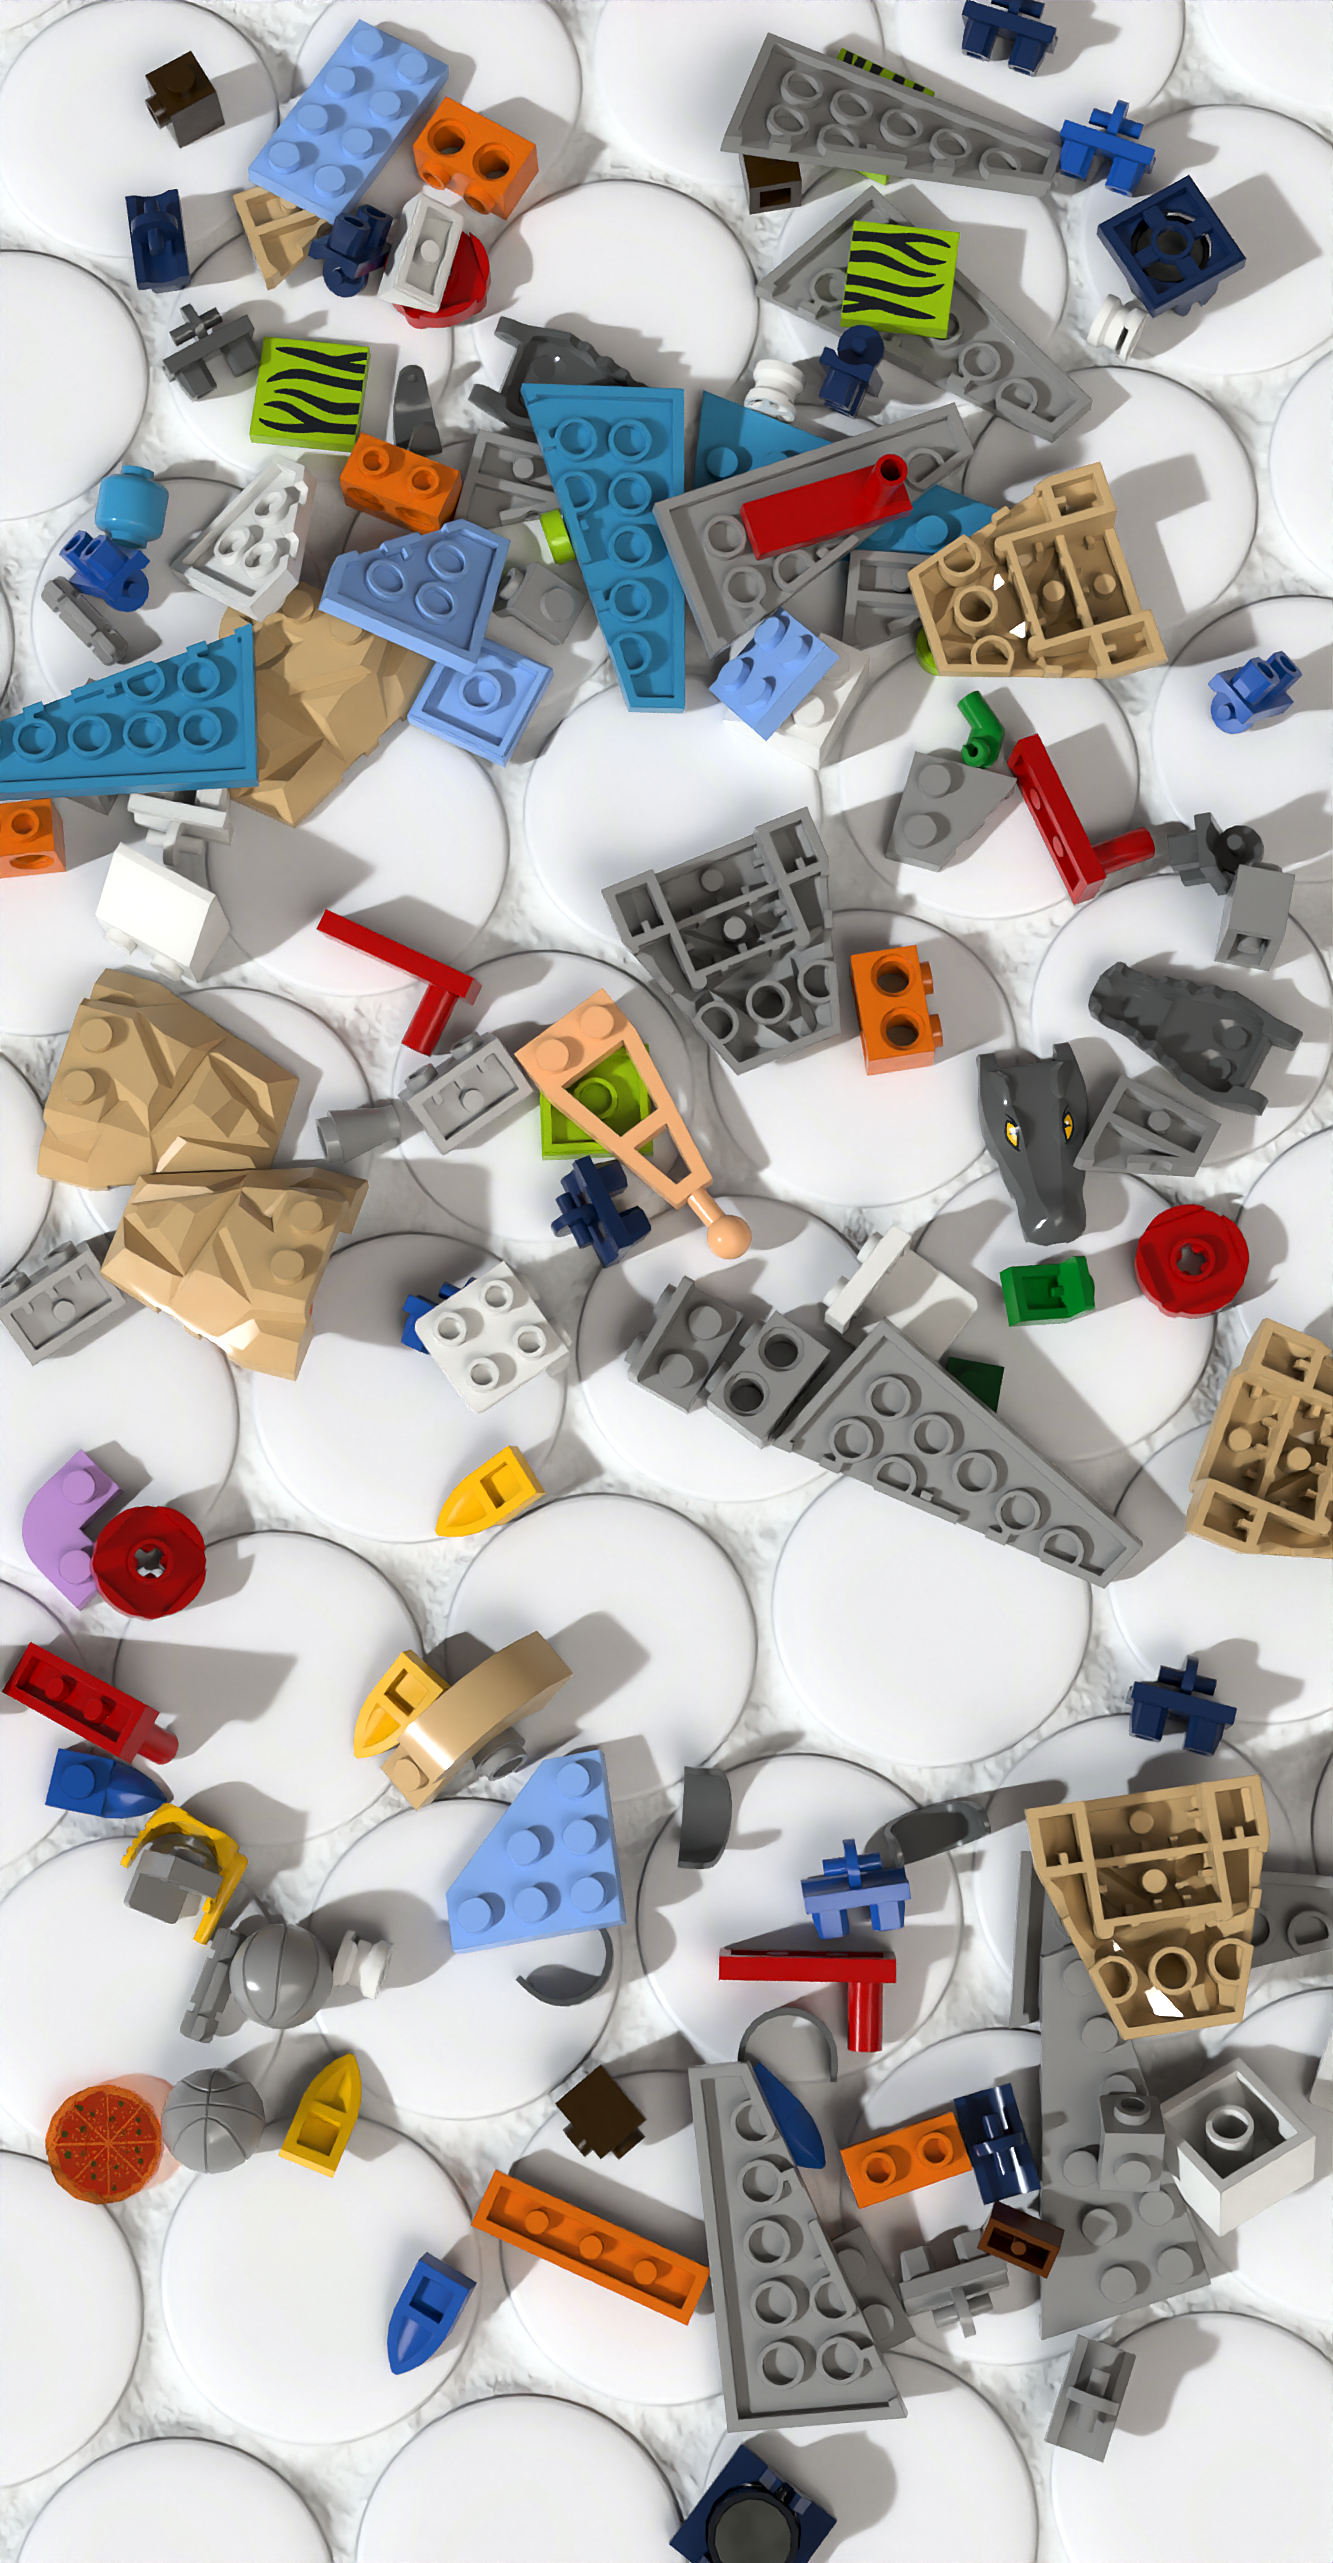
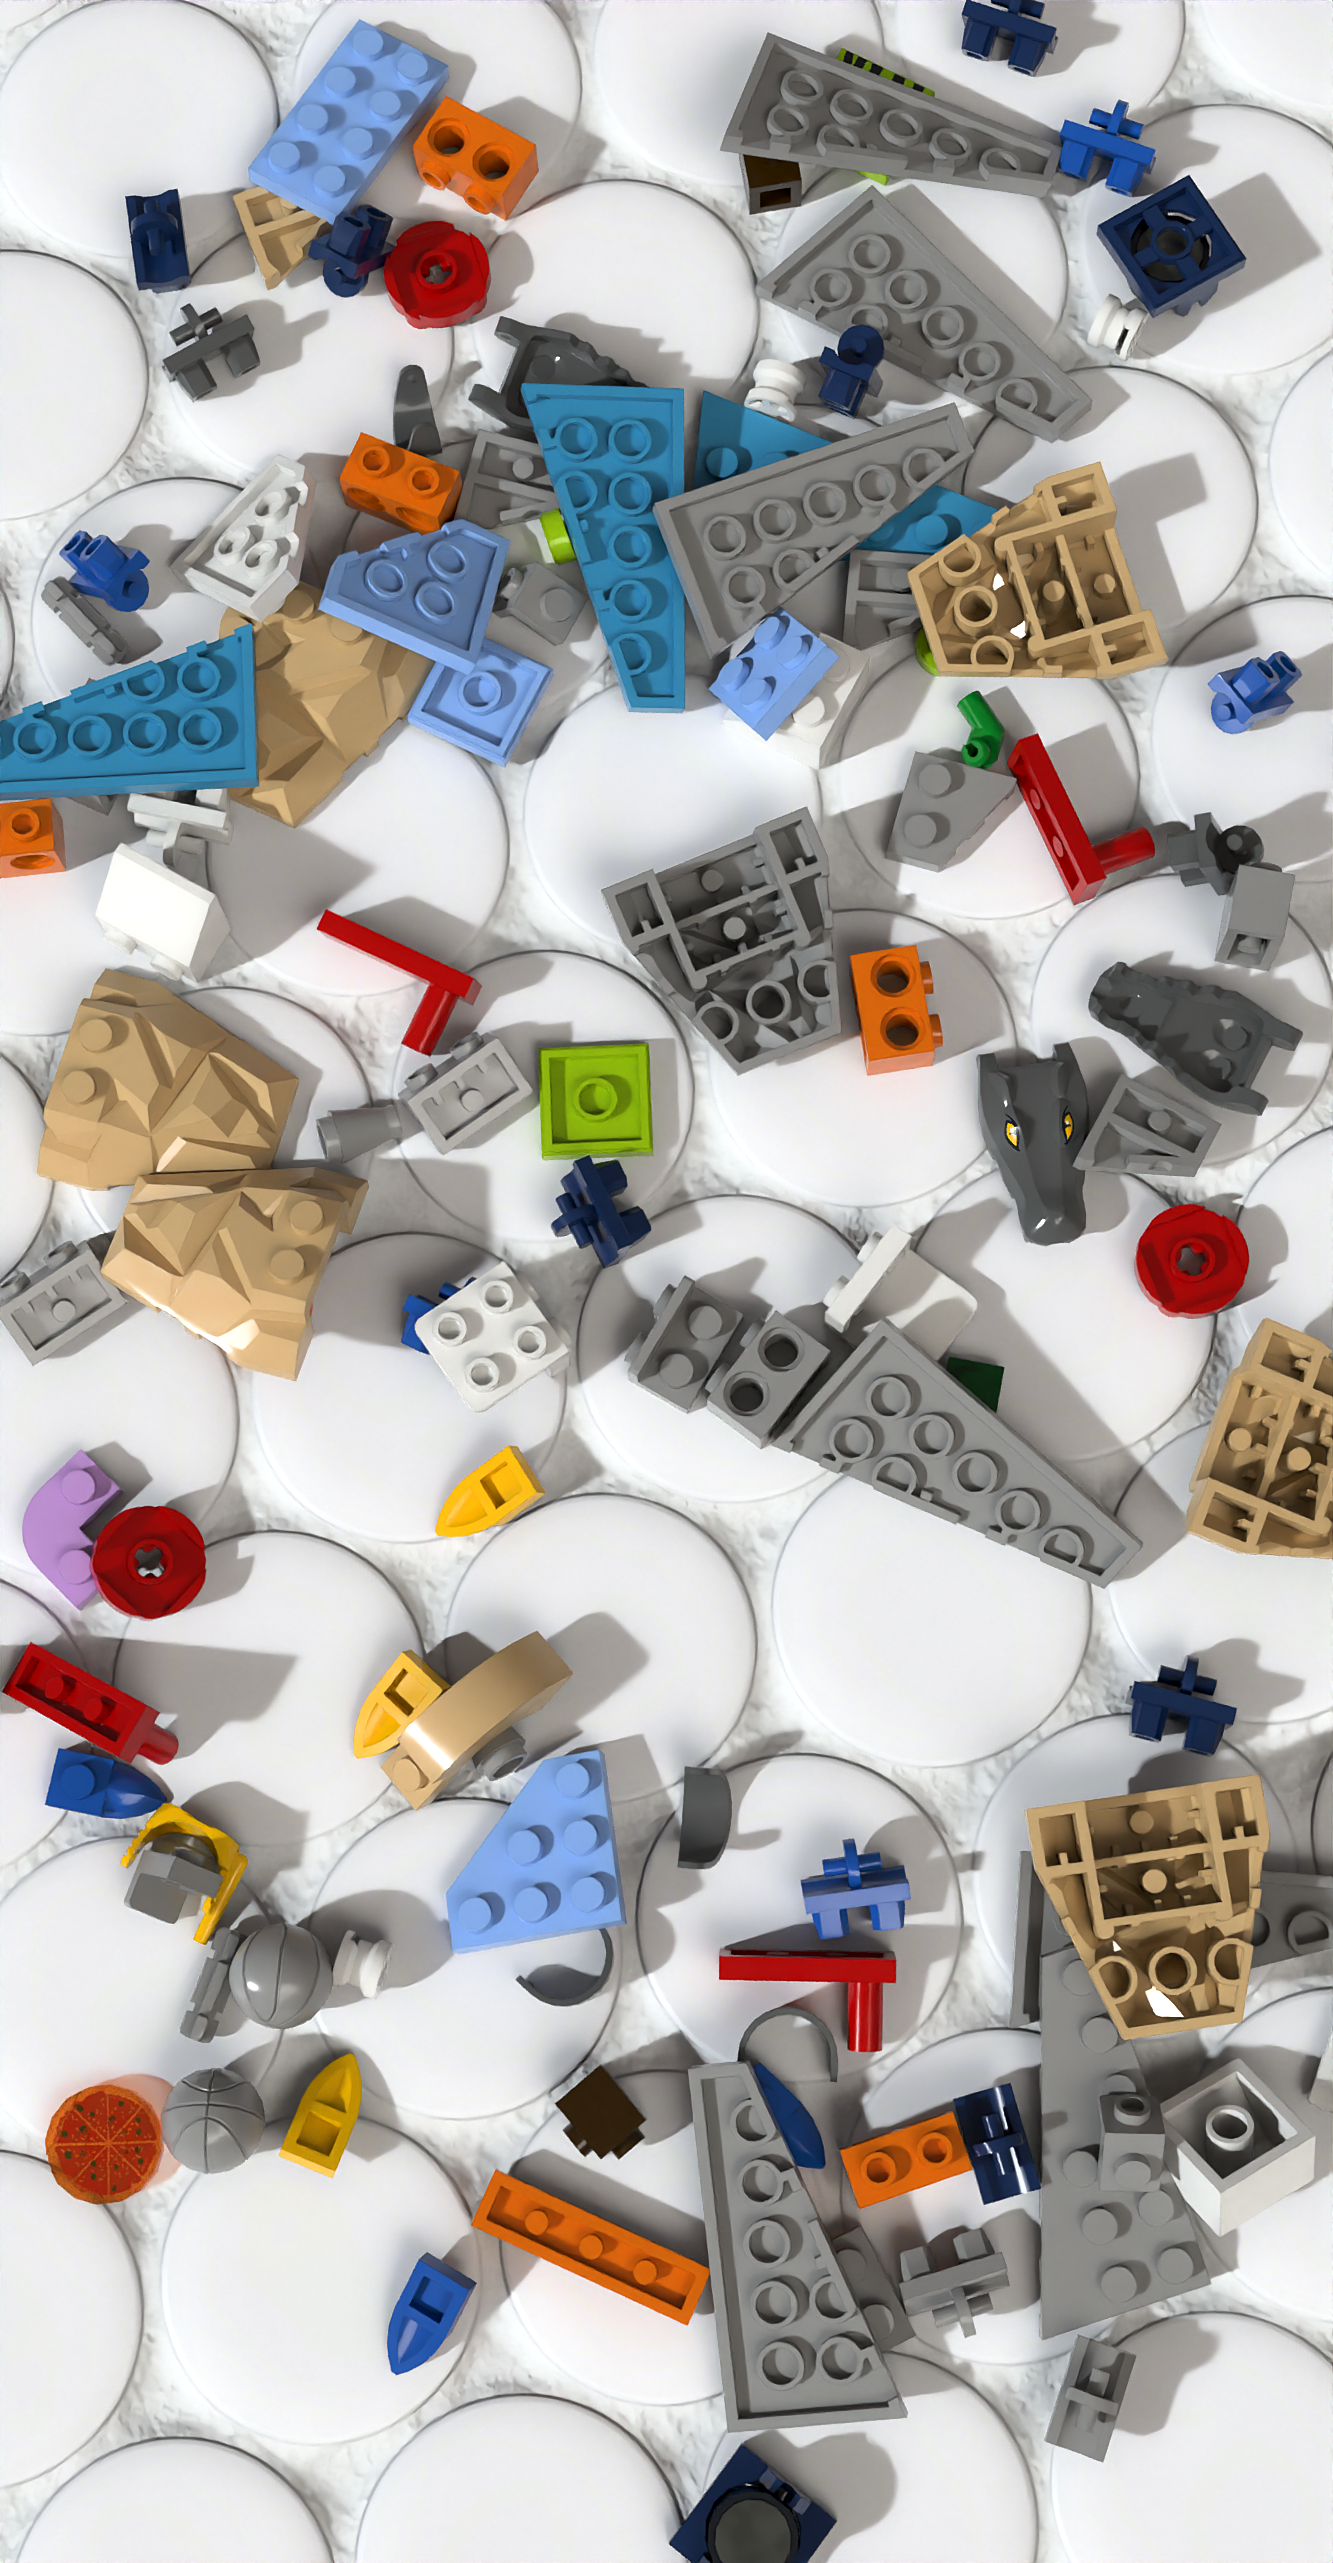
(131, 507): dark azure head -> none
(183, 100): dark brown brick -> none
(310, 394): lime tile -> none
(421, 254): white slope -> none
(580, 1044): light nougat plate -> none
(827, 508): red piece -> none
(900, 279): lime tile -> none
(935, 1830): dark grey helmet -> none
(1021, 2239): reddish brown piece -> none
(1048, 1292): green bracket -> none

